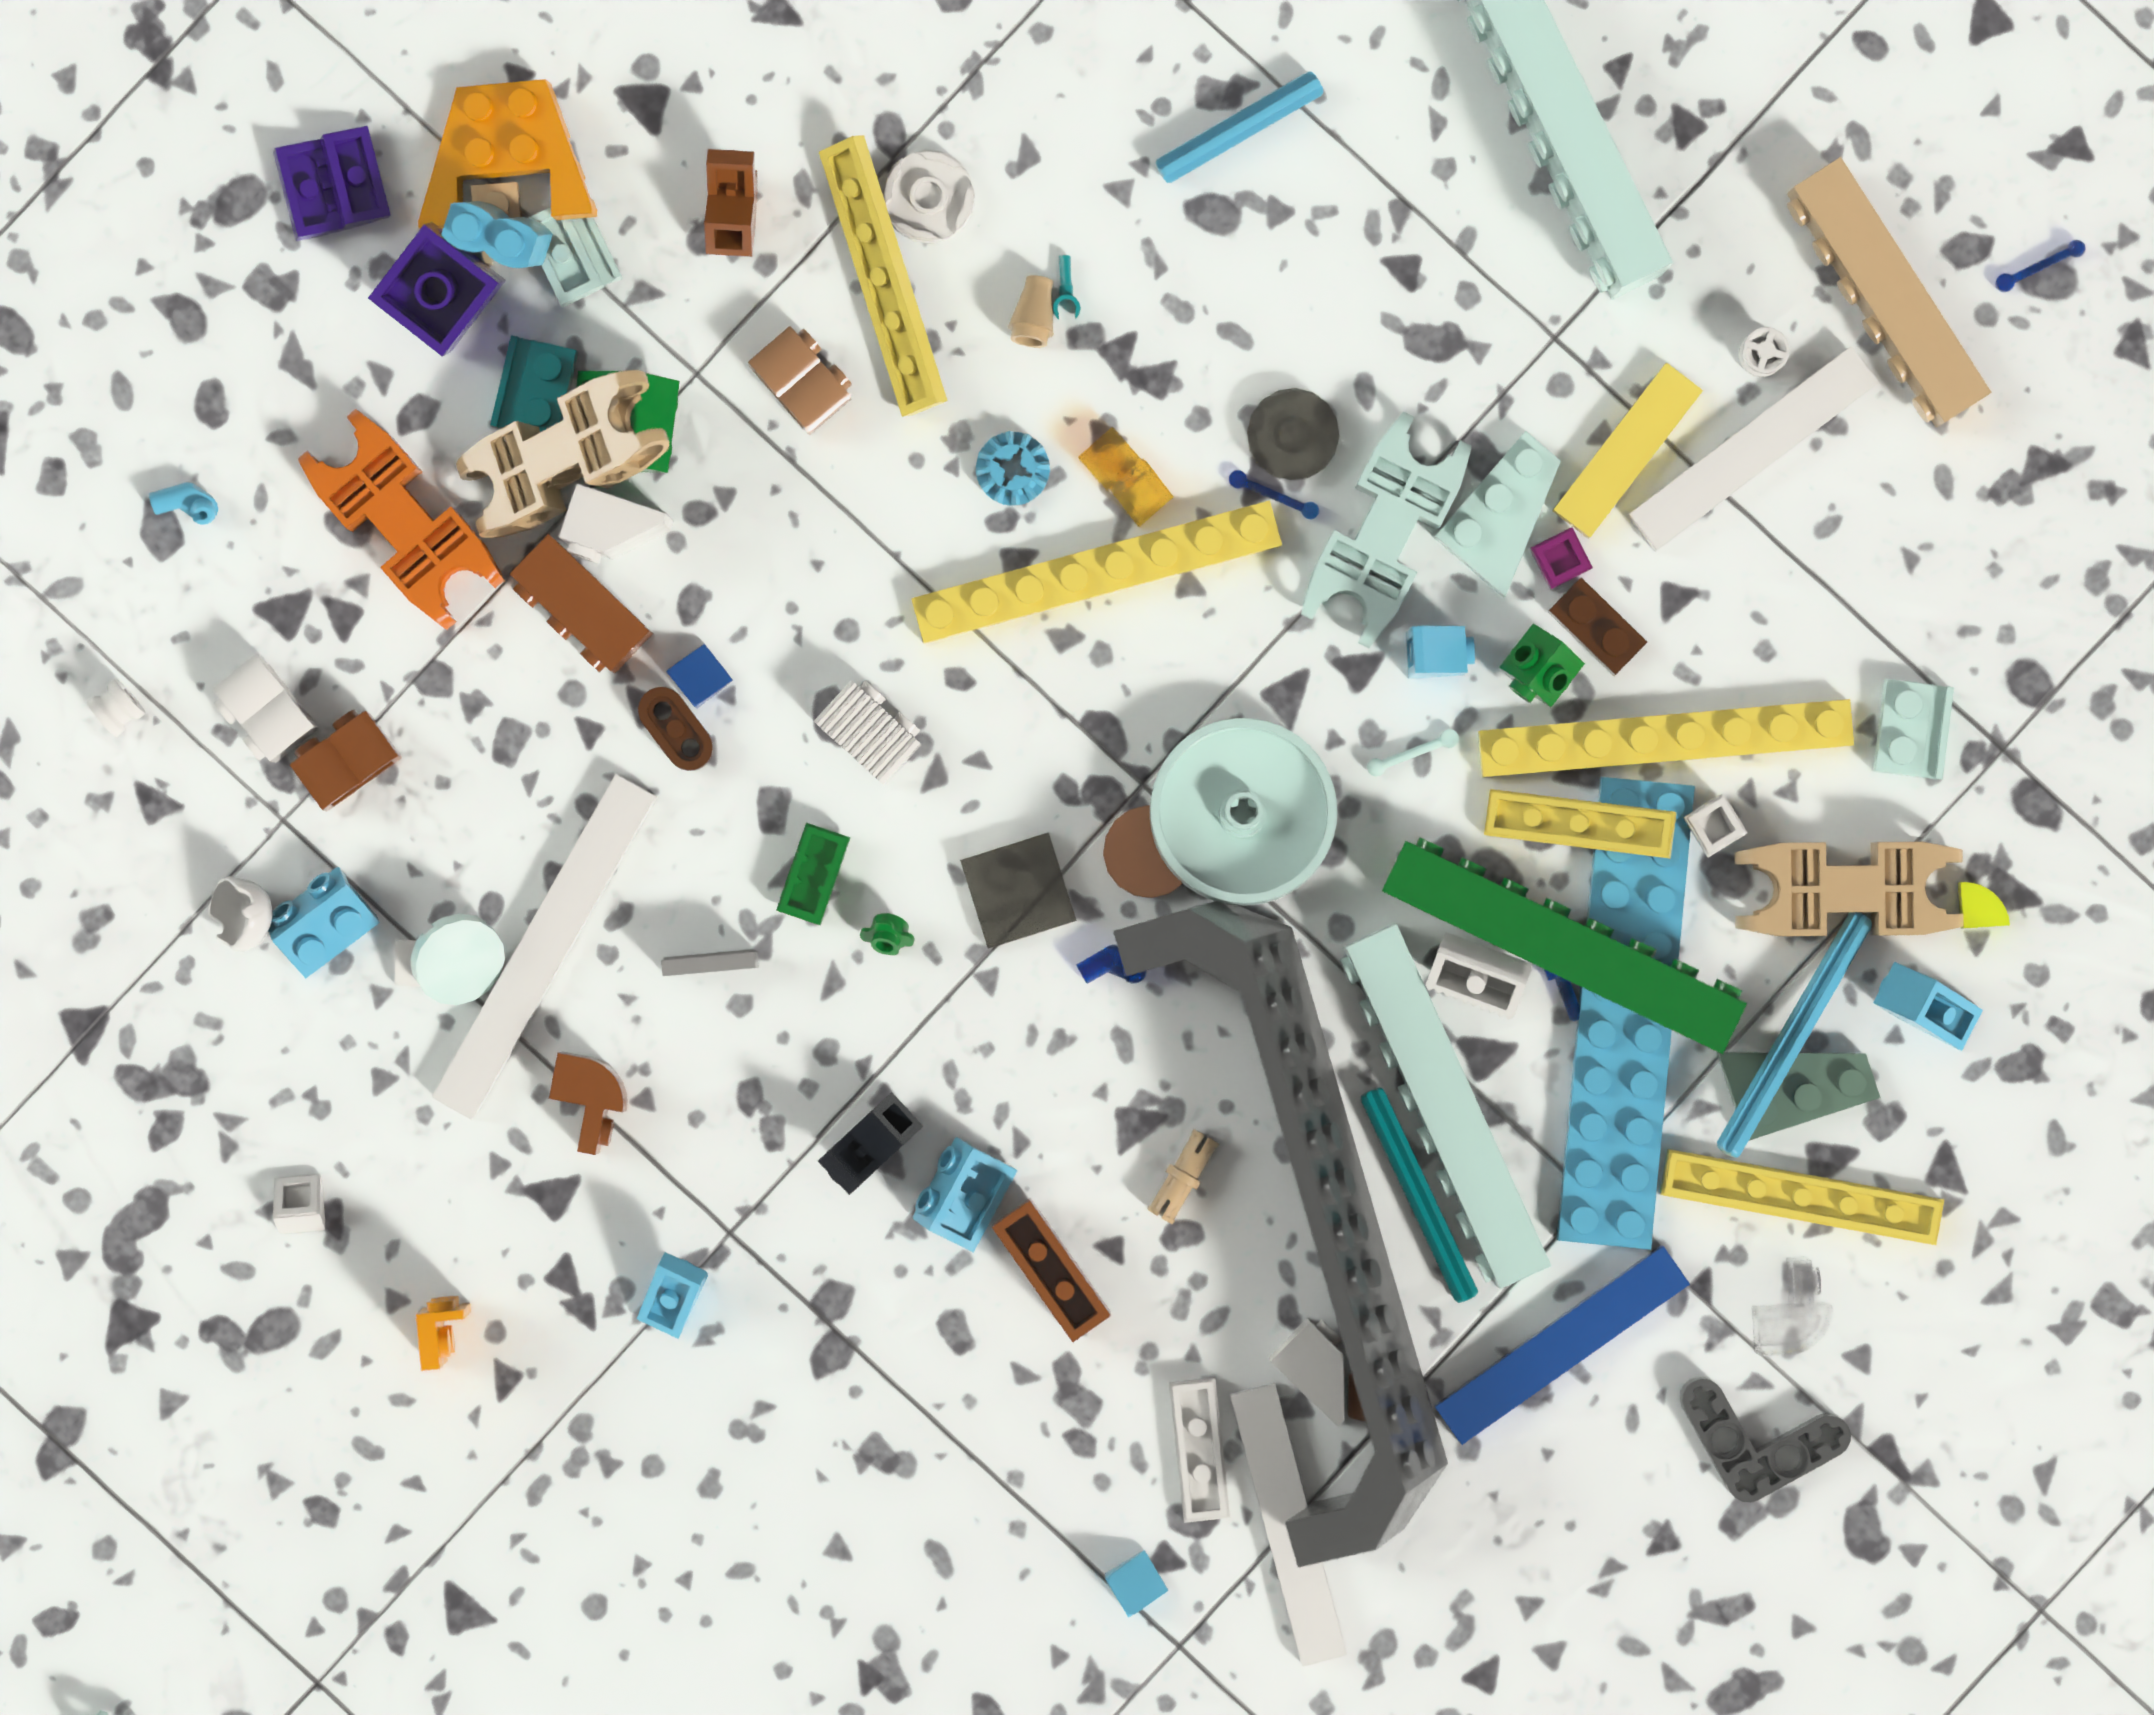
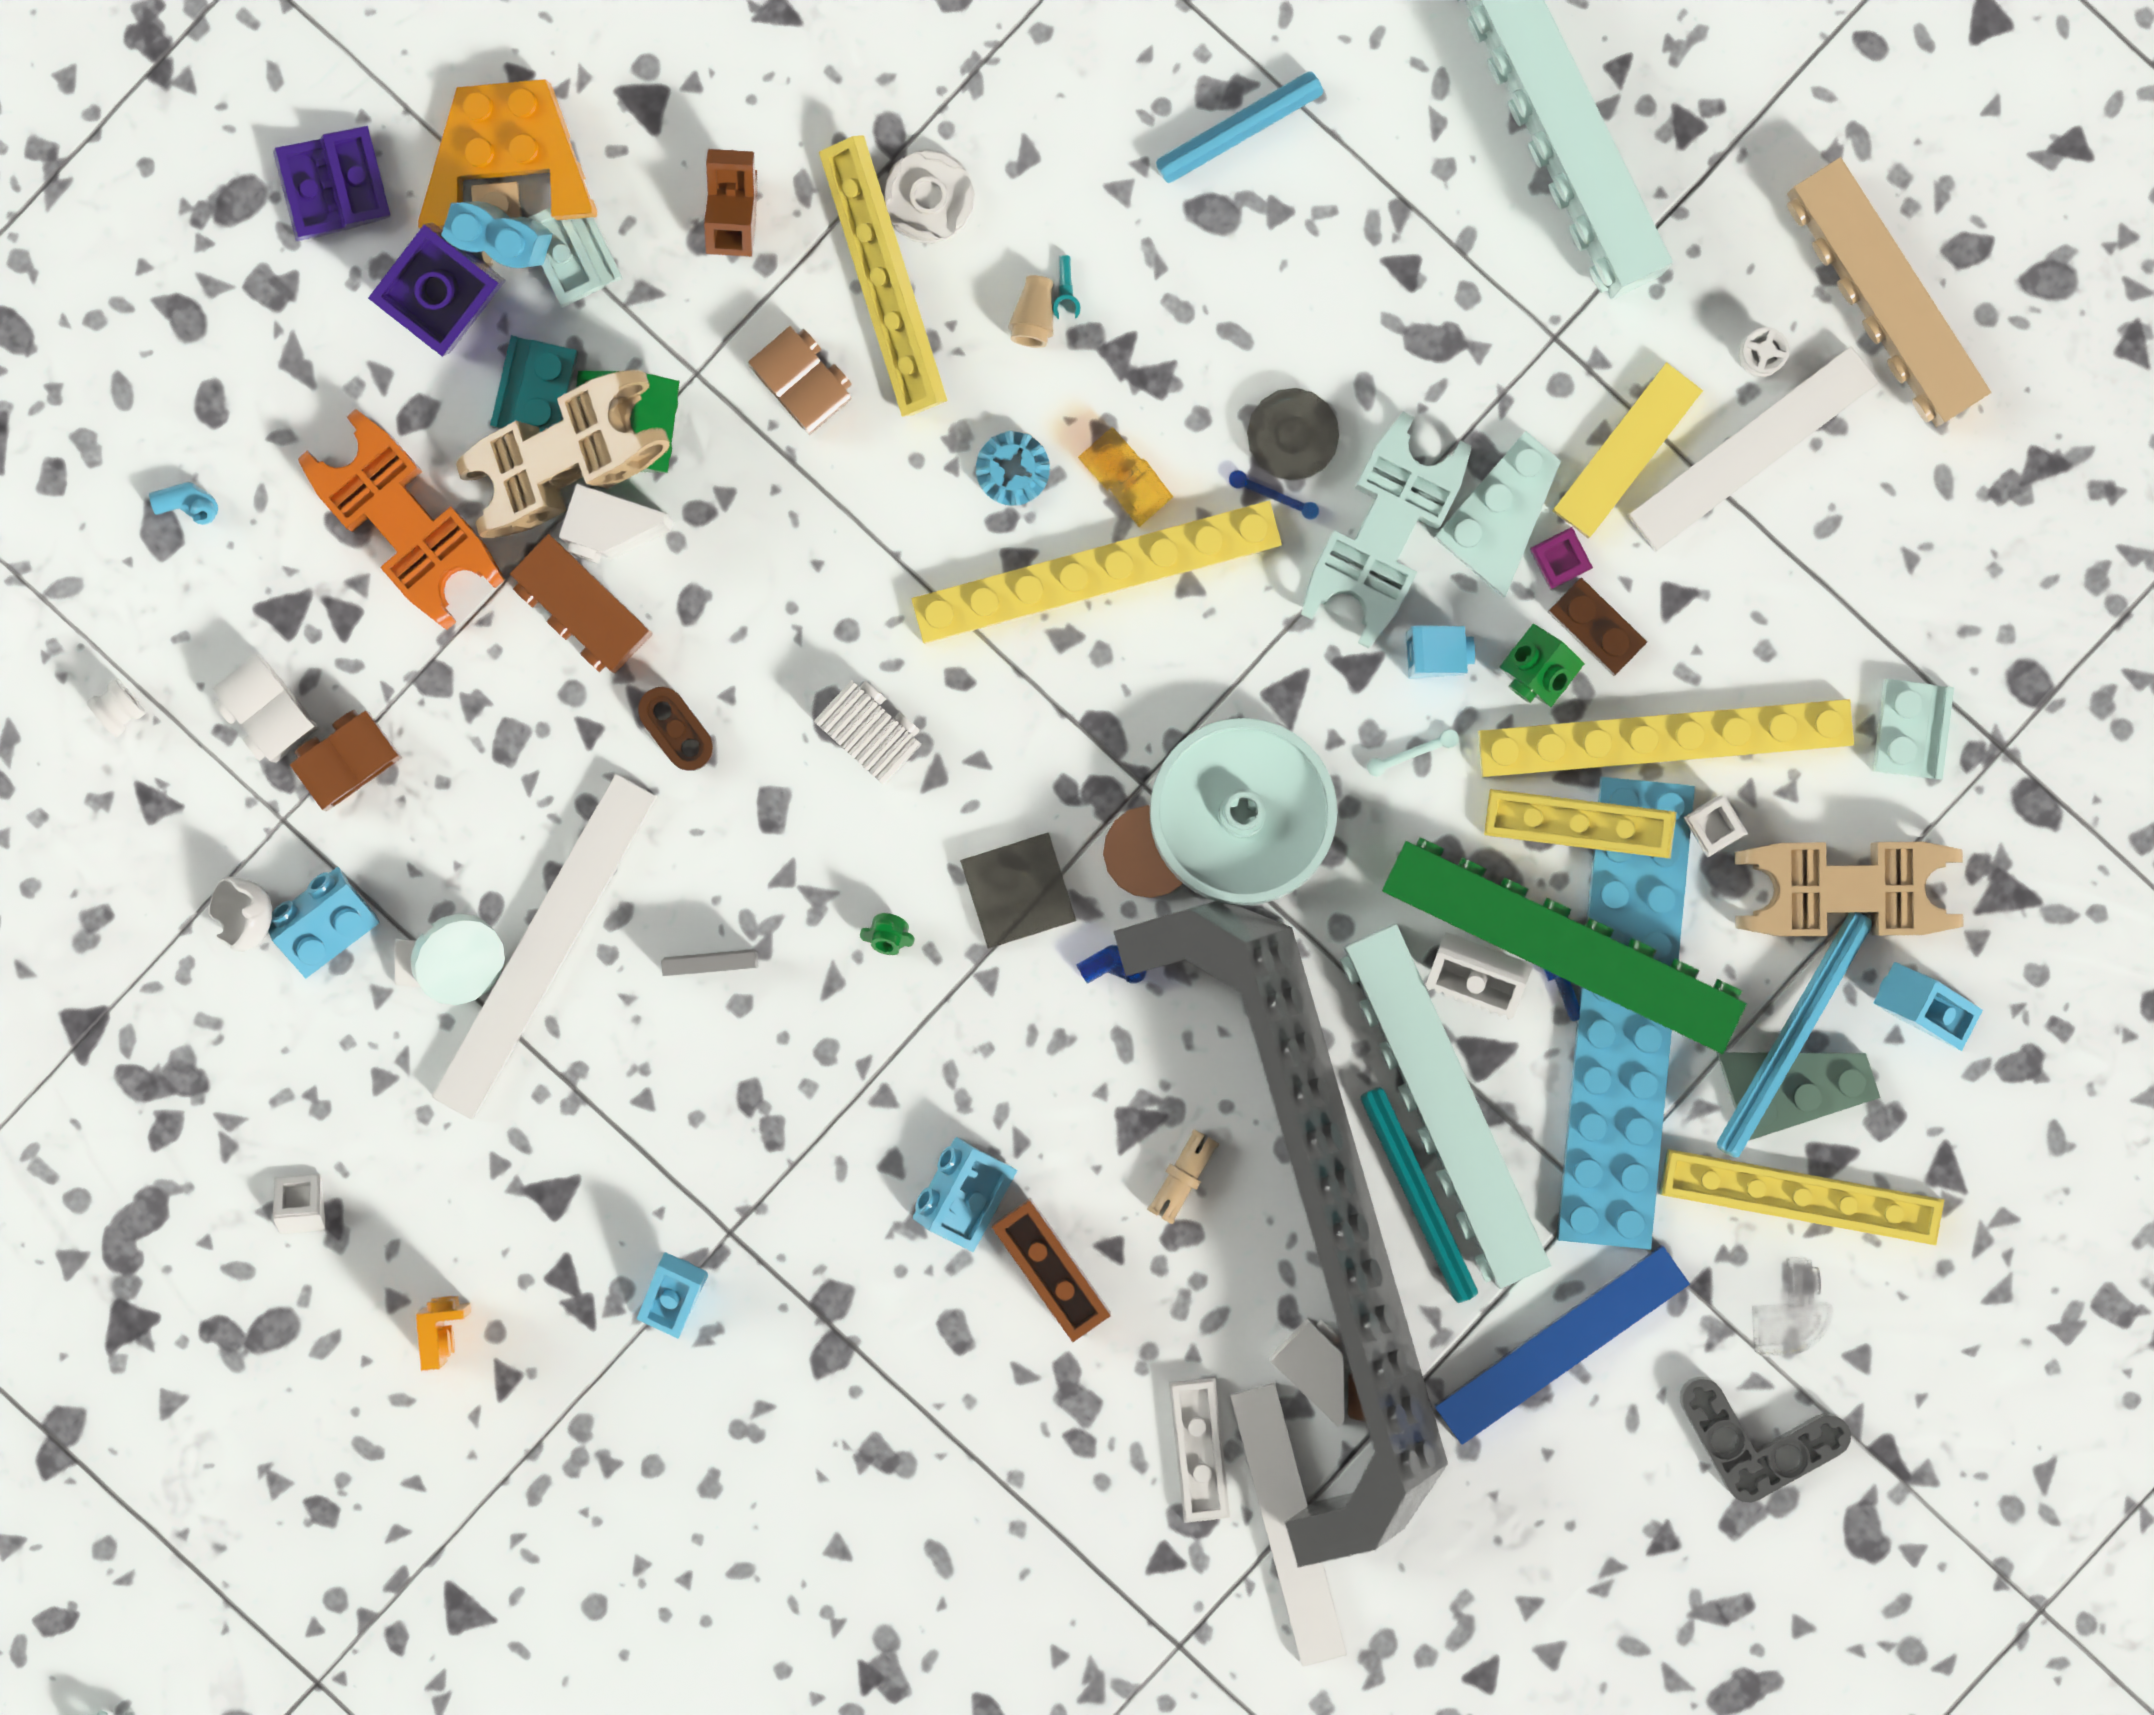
(592, 1084): dark orange brick -> none
(699, 676): blue slope -> none
(813, 874): green plate -> none
(870, 1143): black brick -> none
(1136, 1583): medium azure slope -> none
(1980, 907): neon yellow tile -> none
(2006, 282): clear blue hinge -> none

